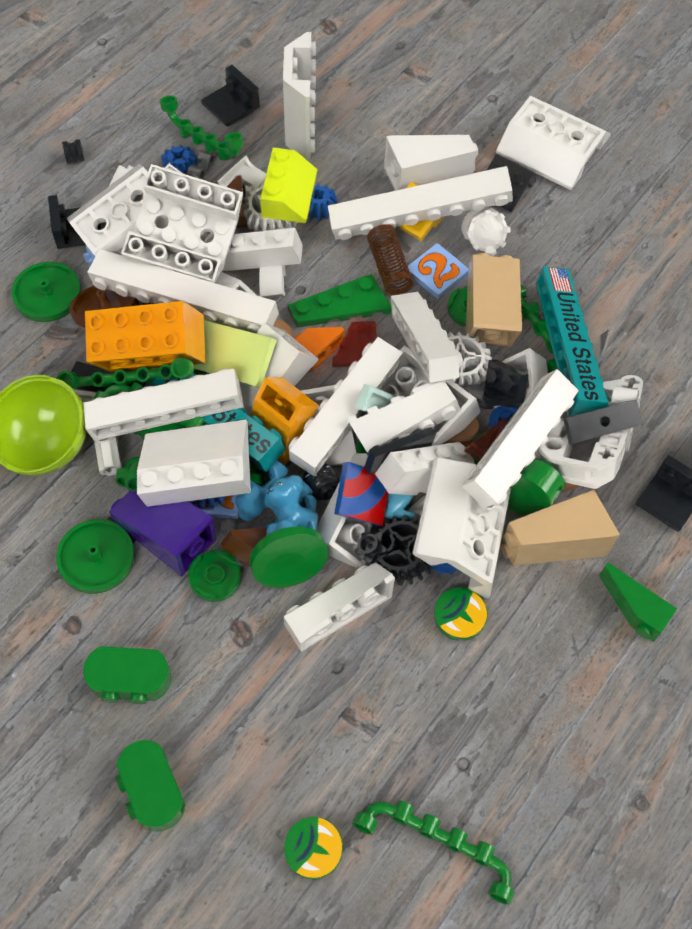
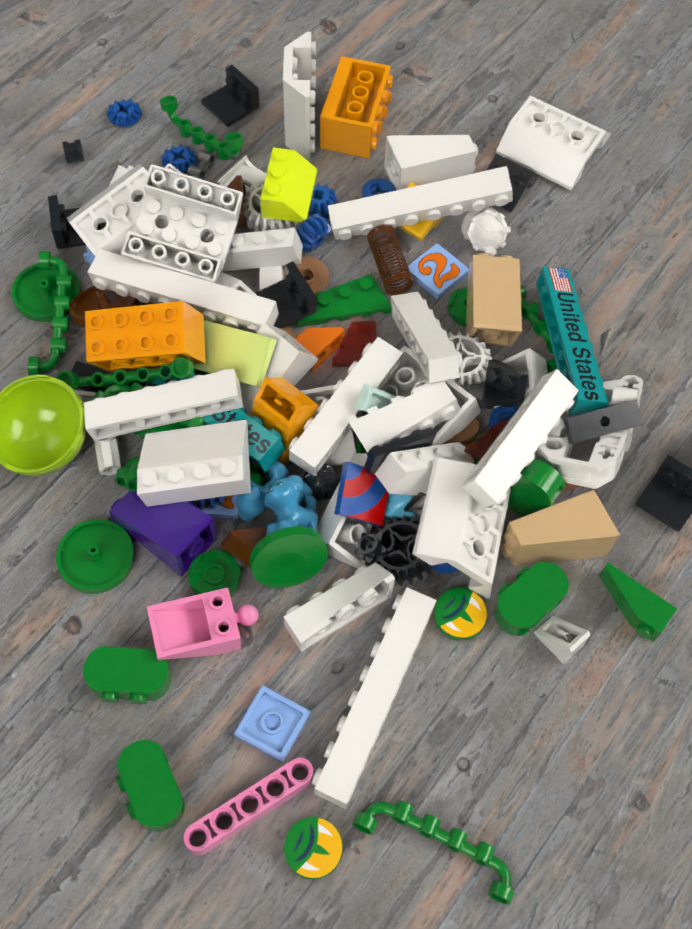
(59, 322): none -> green bar
(122, 119): none -> blue gear
(197, 625): none -> bright pink slope
(241, 819): none -> bright pink beam
(272, 723): none -> light blue tile
(292, 295): none -> black bracket
(313, 232): none -> blue gear
(314, 272): none -> medium nougat dish
(356, 107): none -> light orange brick
(373, 185): none -> blue gear
(374, 699): none -> white brick
(530, 597): none -> green brick
(562, 637): none -> white slope

